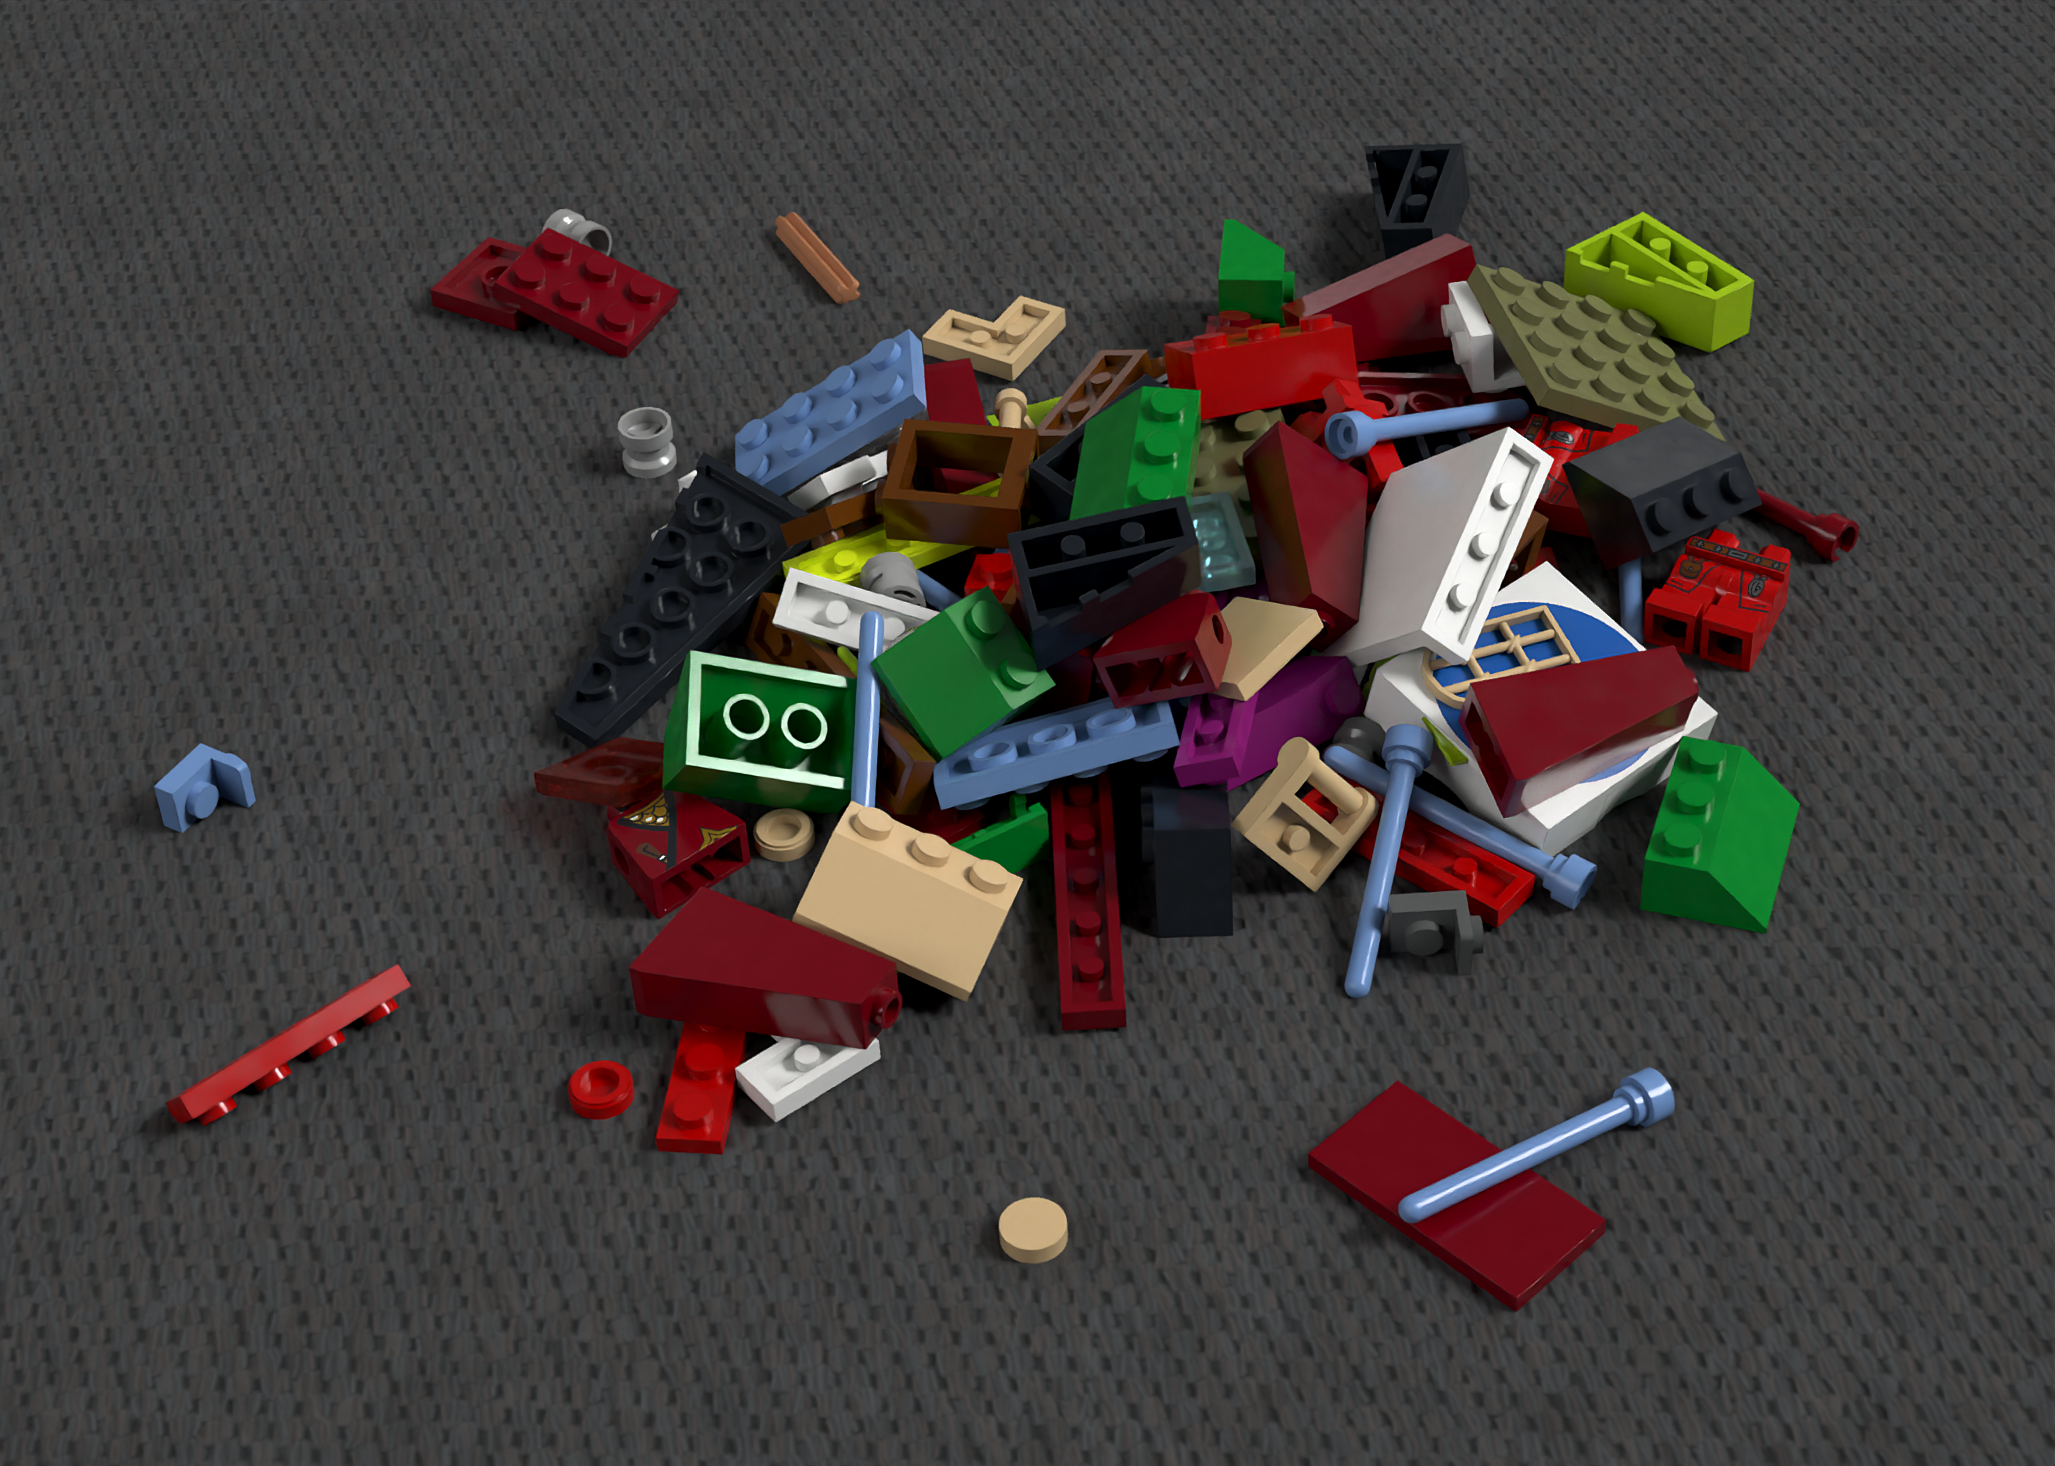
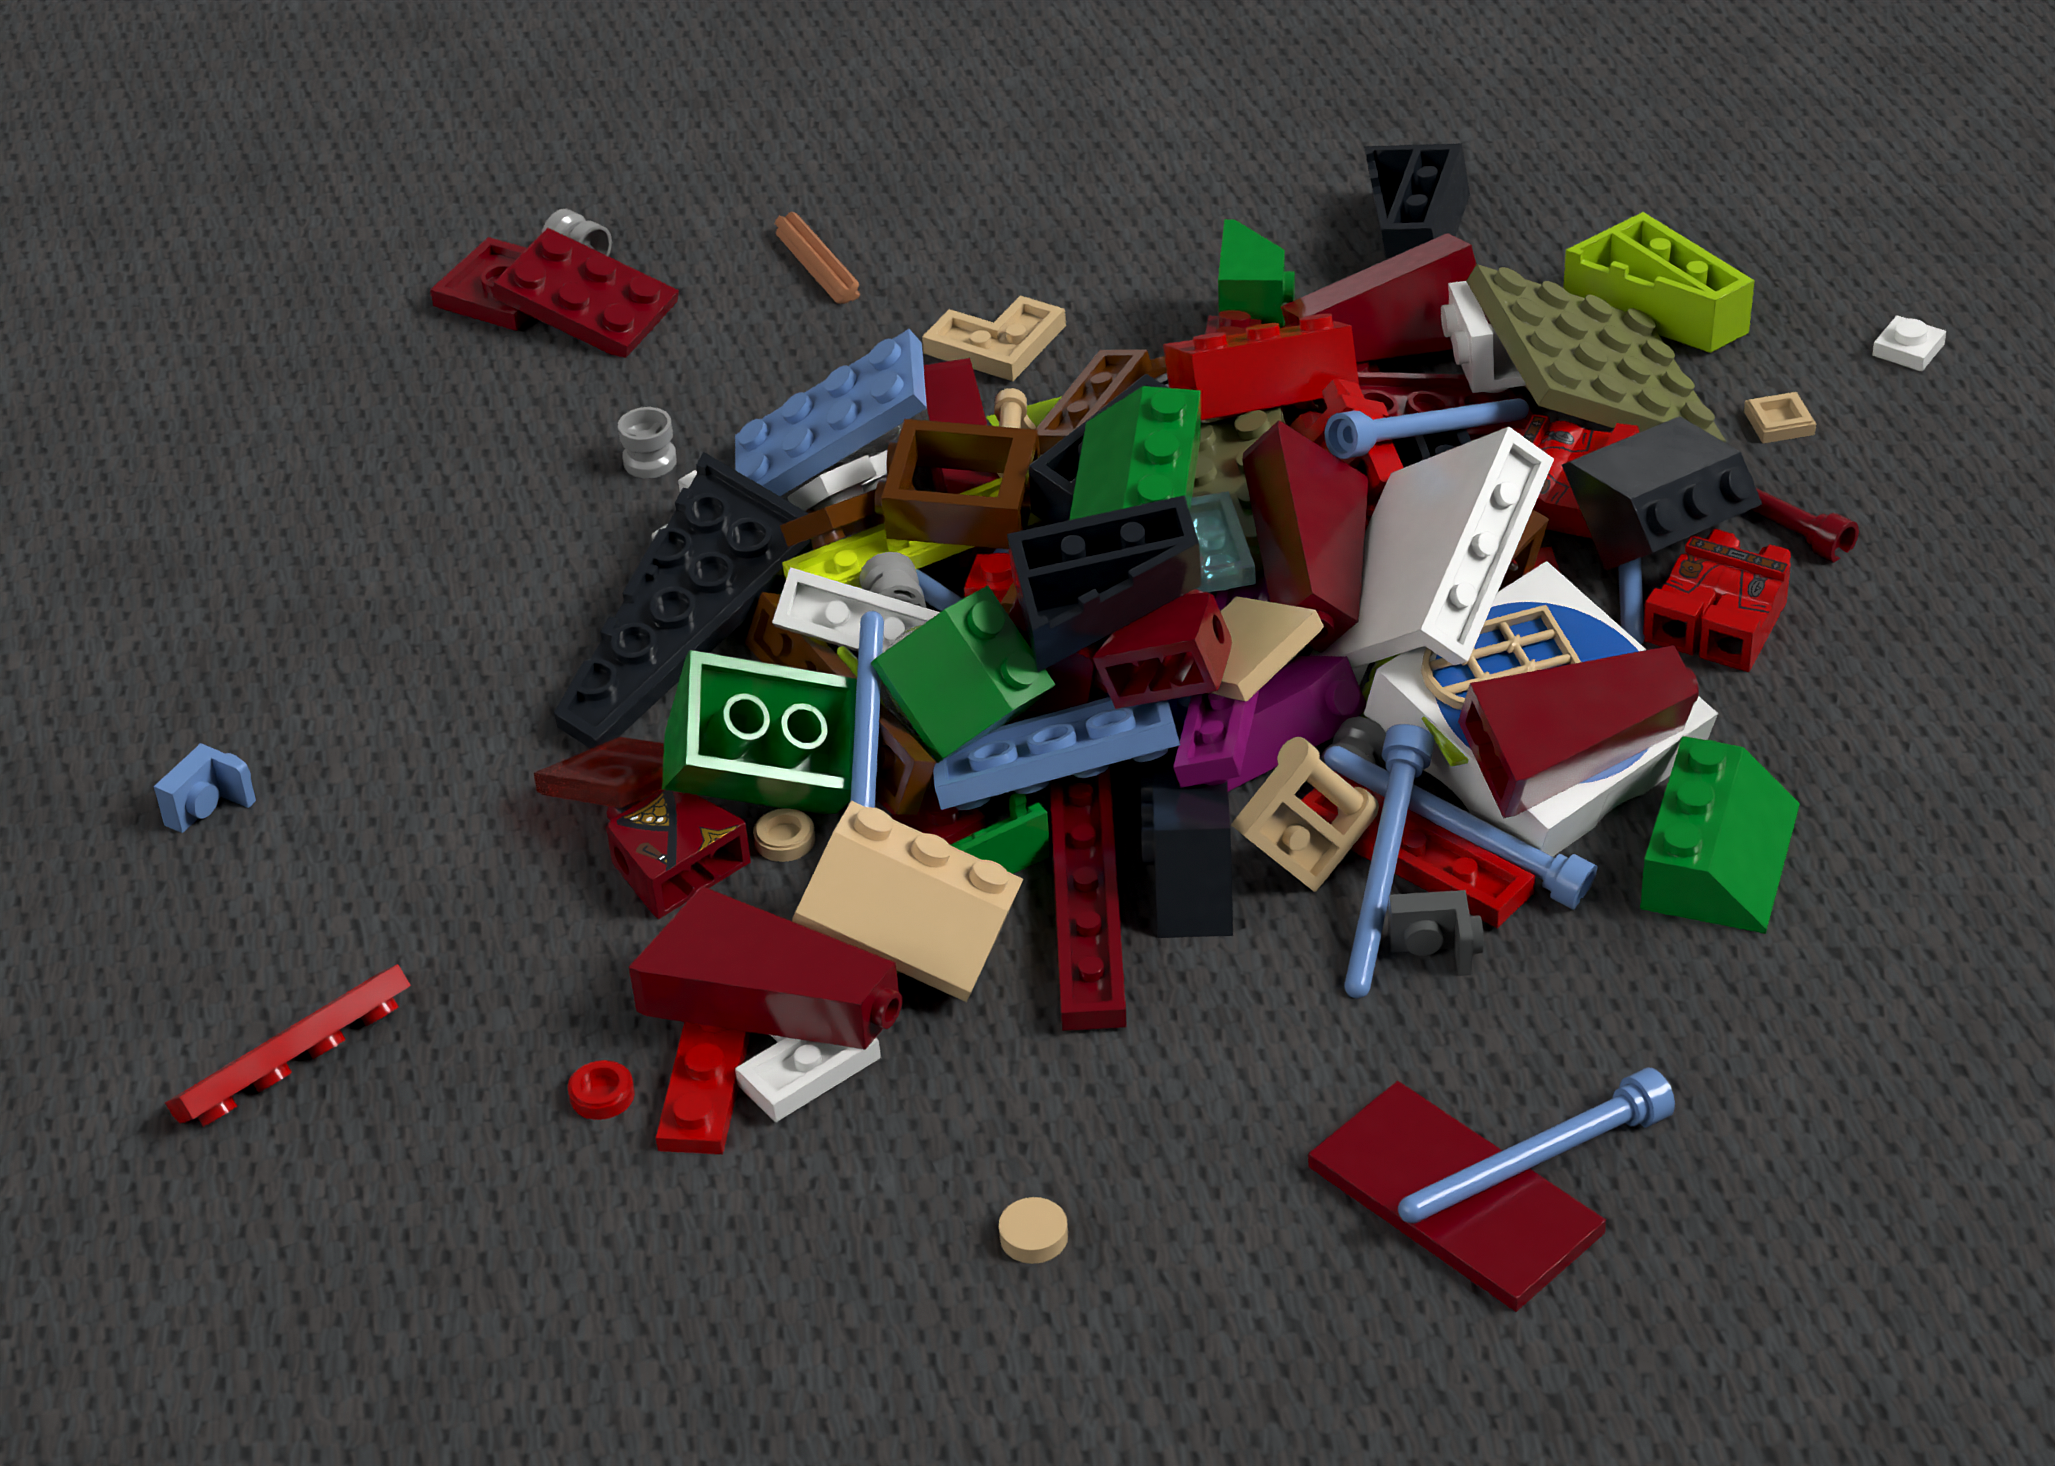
(1779, 417): none -> tan tile
(1909, 343): none -> white plate

